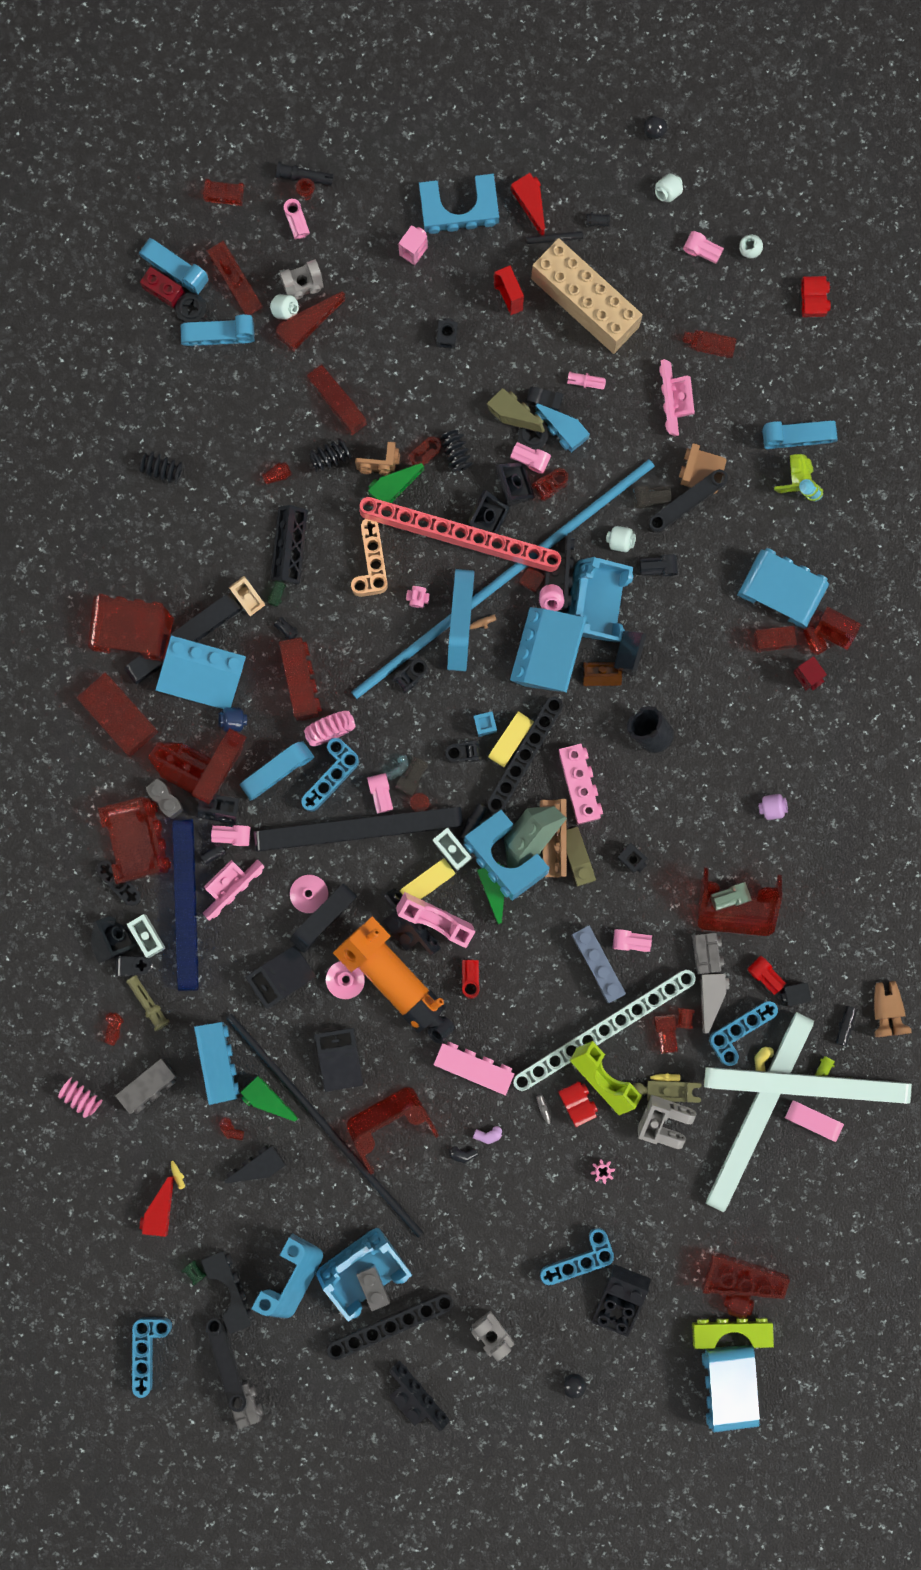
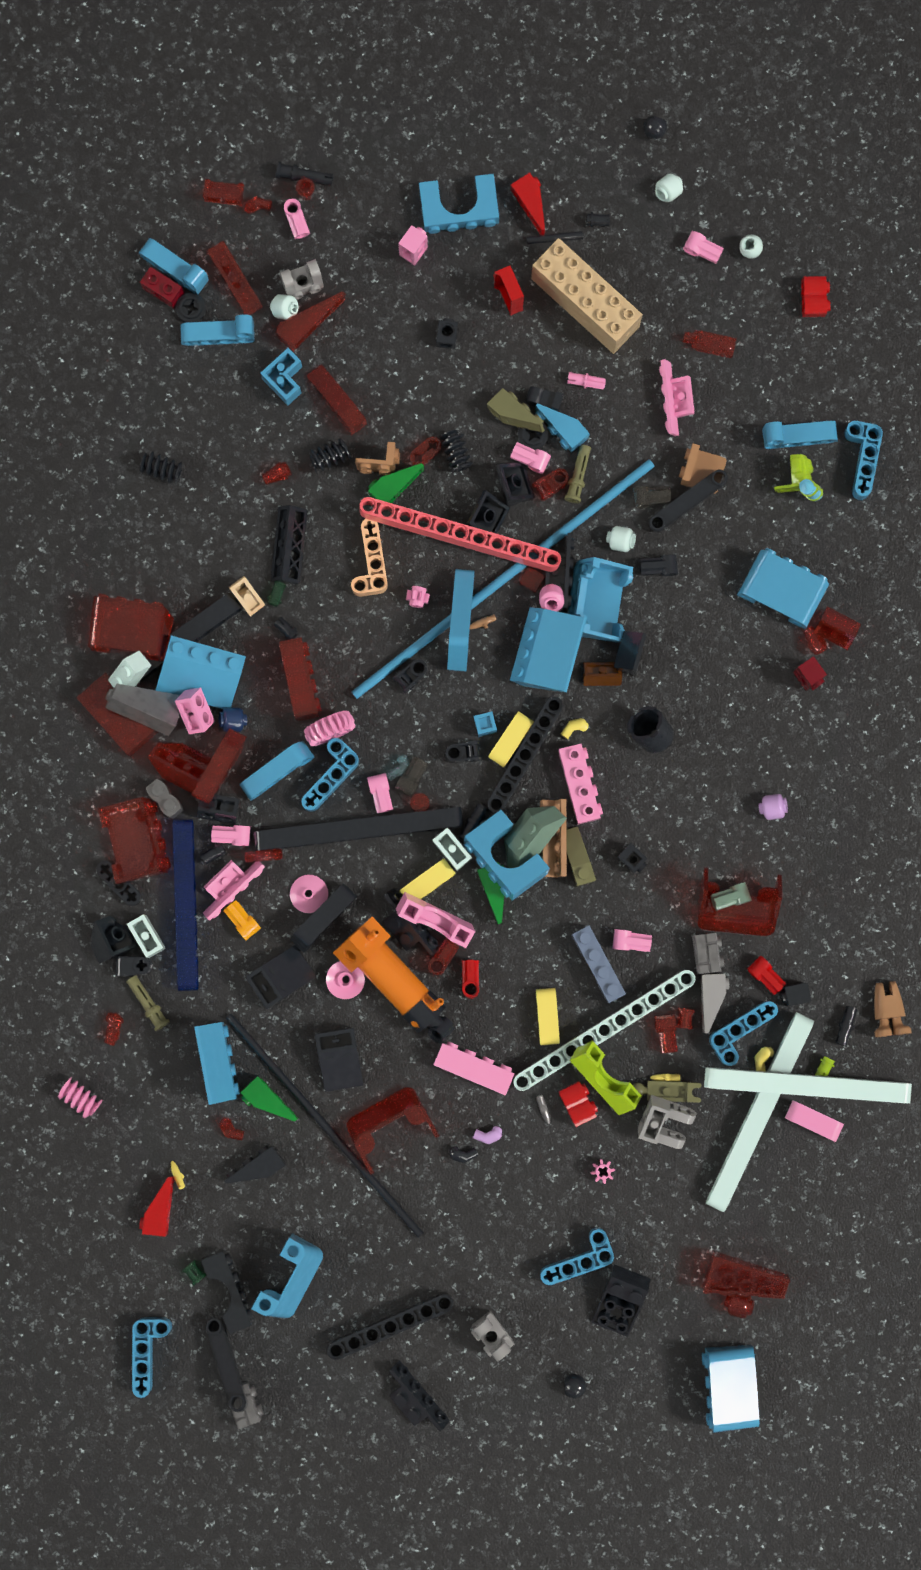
(130, 670): none -> light aqua brick
(145, 706): none -> flat silver slope
(147, 1086): flat silver brick -> none
(194, 711): none -> bright pink brick
(244, 923): none -> light orange piece
(257, 203): none -> clear red arm
(264, 855): none -> clear red axle
(279, 374): none -> dark azure brick
(339, 1274): dark azure windscreen -> none
(373, 1288): flat silver brick -> none
(444, 956): none -> clear red piece
(547, 1016): none -> light yellow beam
(572, 725): none -> light yellow arm
(576, 482): none -> olive pin
(708, 1333): lime arch -> none
(775, 639): clear red brick -> none
(864, 461): none -> dark azure beam

